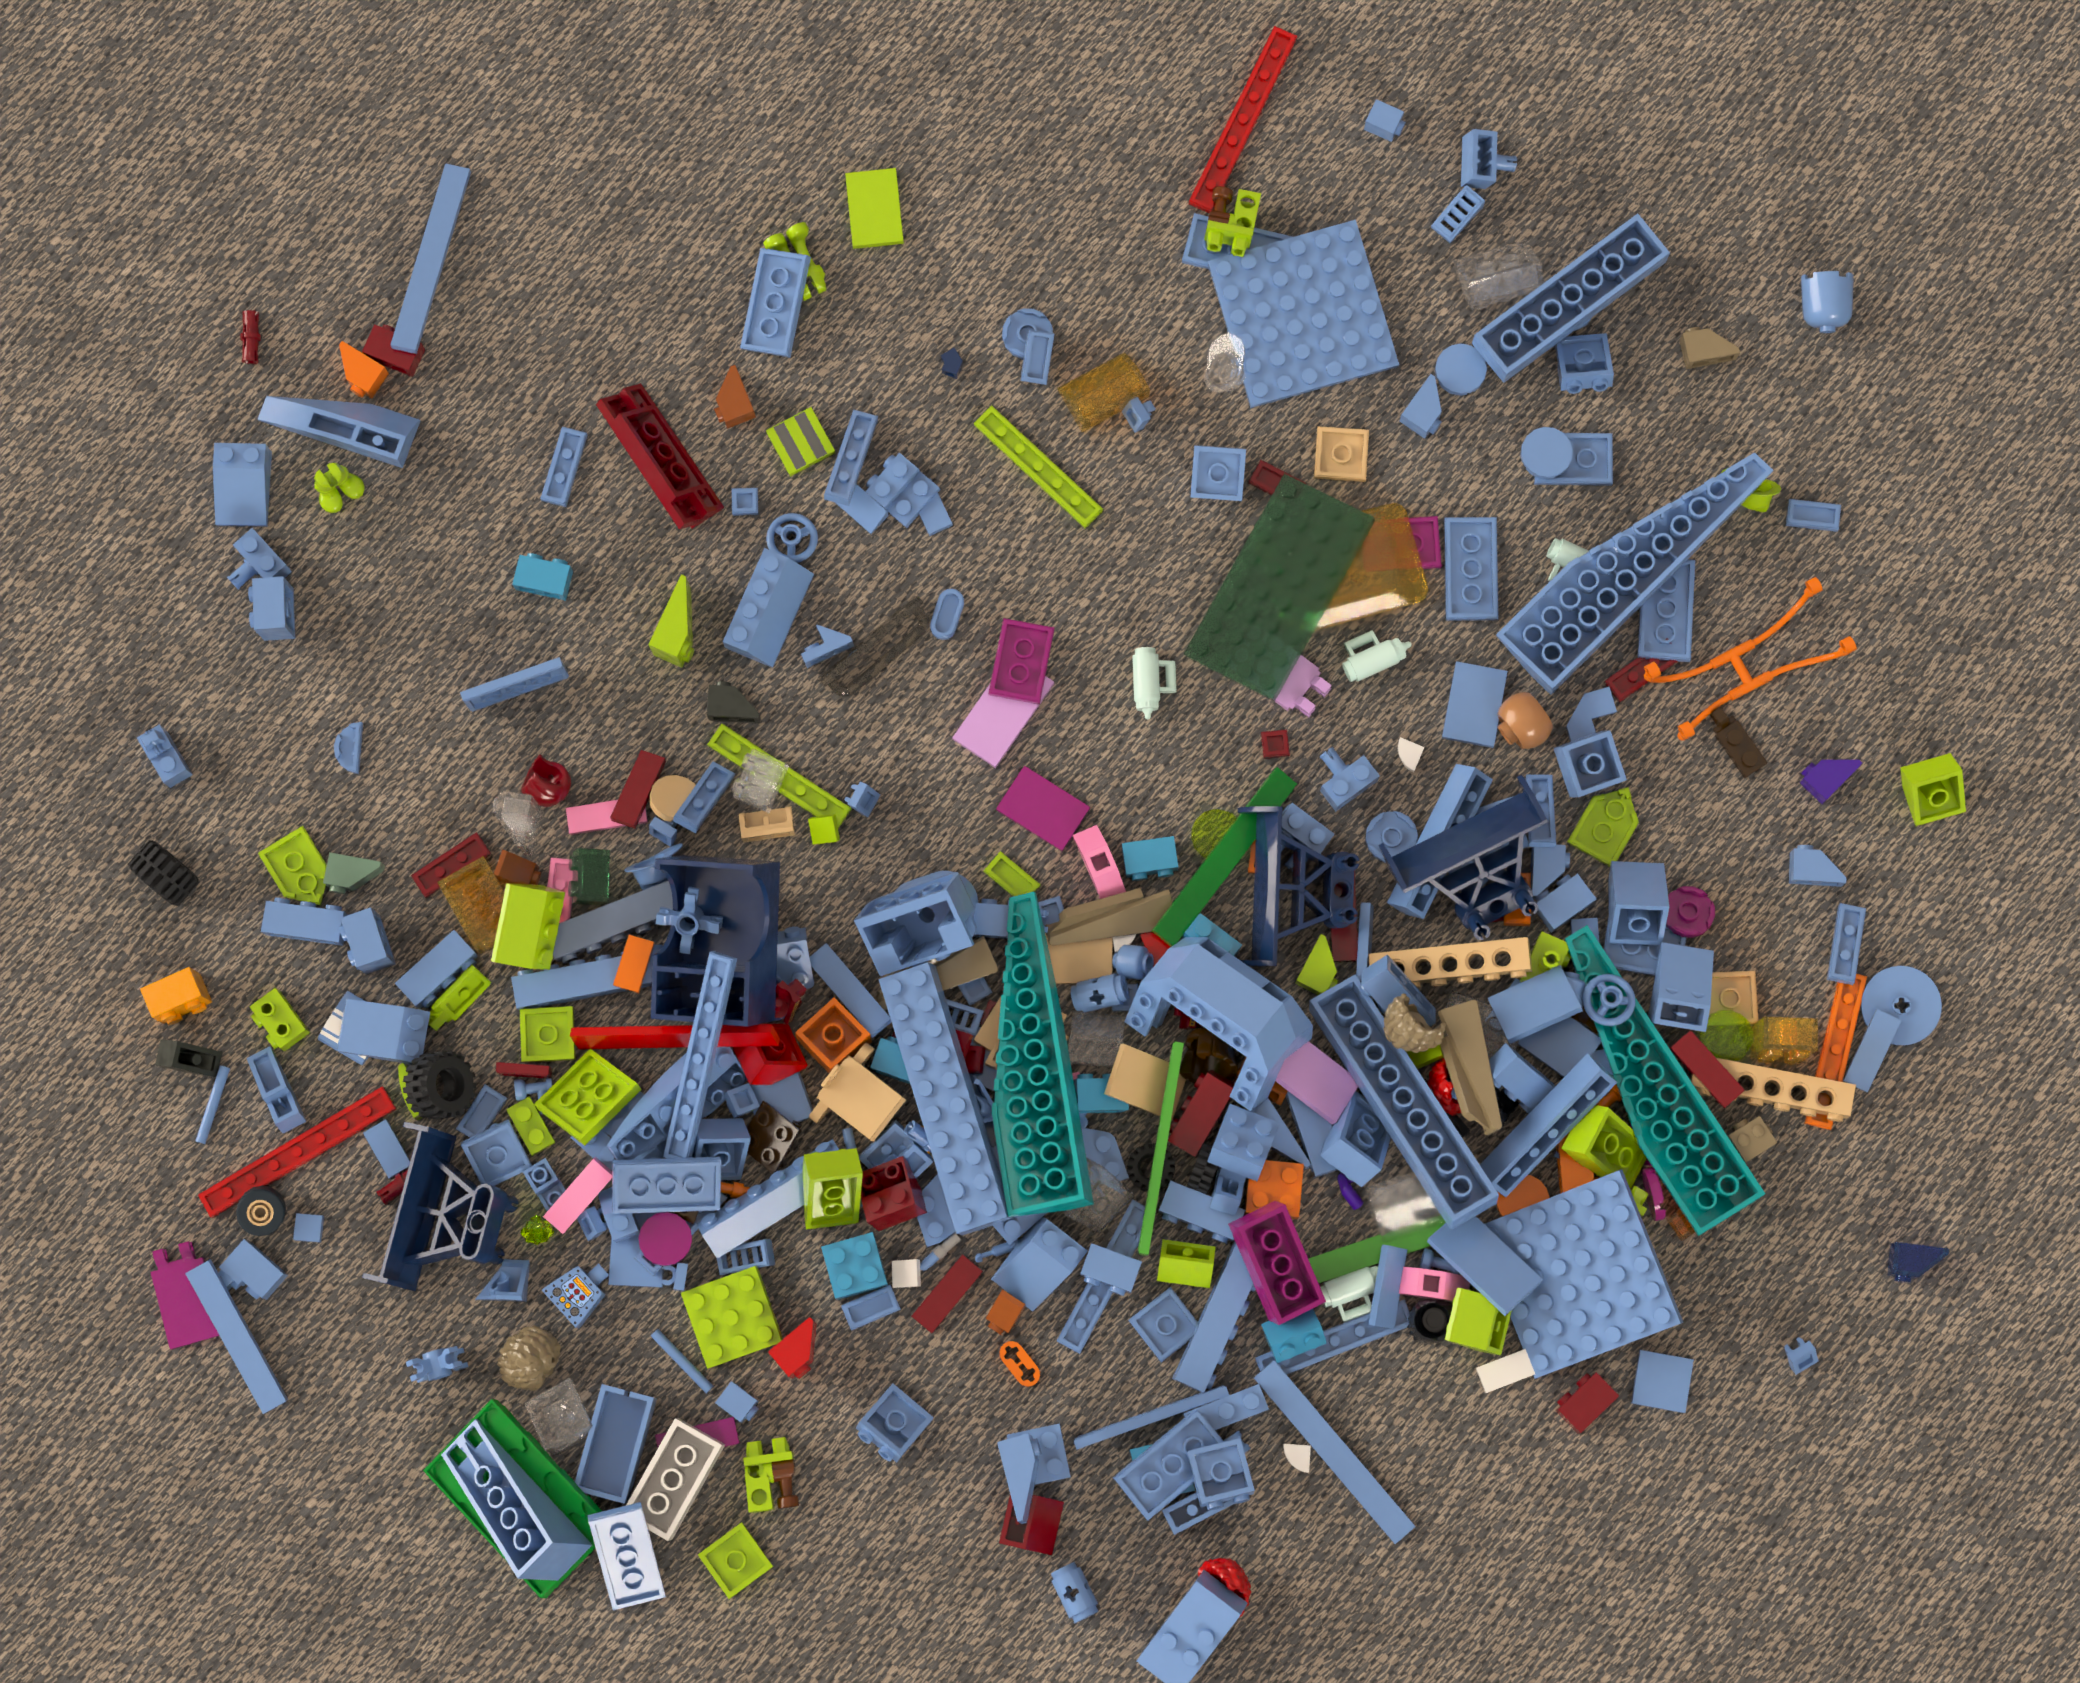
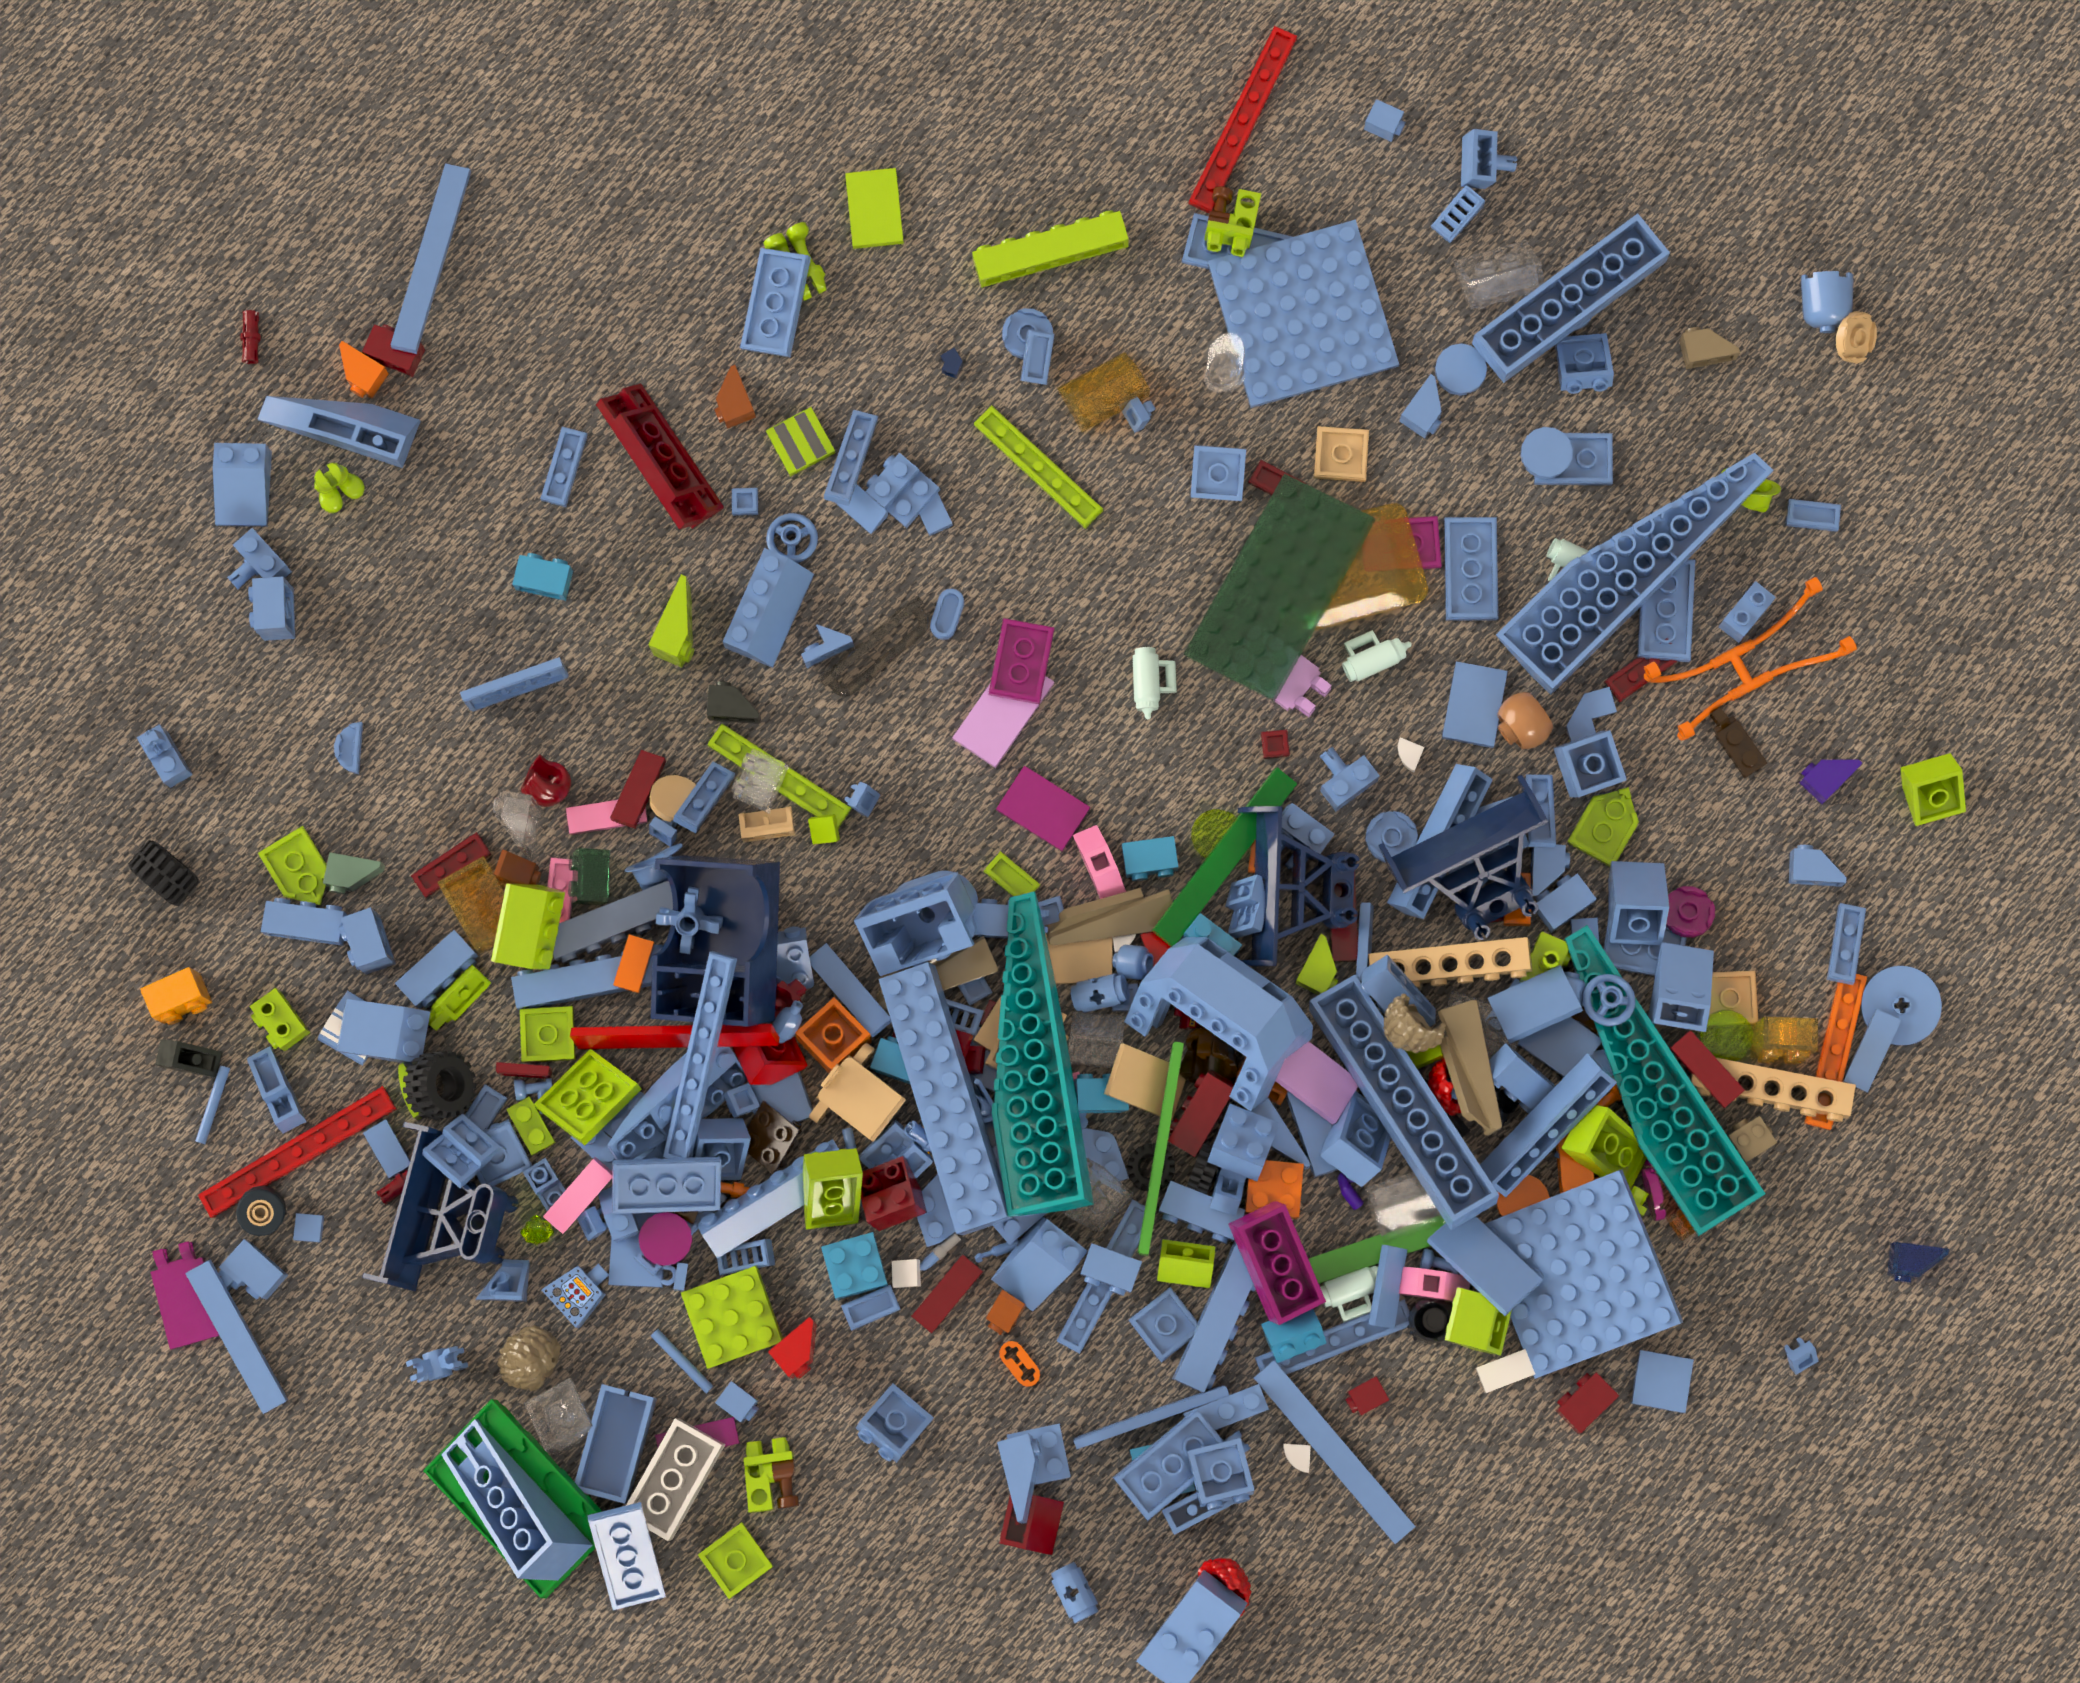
(461, 1150): none -> medium blue slope
(788, 1021): none -> medium blue plant
(1050, 248): none -> lime brick
(1248, 902): none -> medium blue slope
(1366, 1396): none -> dark red brick
(1747, 612): none -> medium blue brick
(1856, 337): none -> tan tile

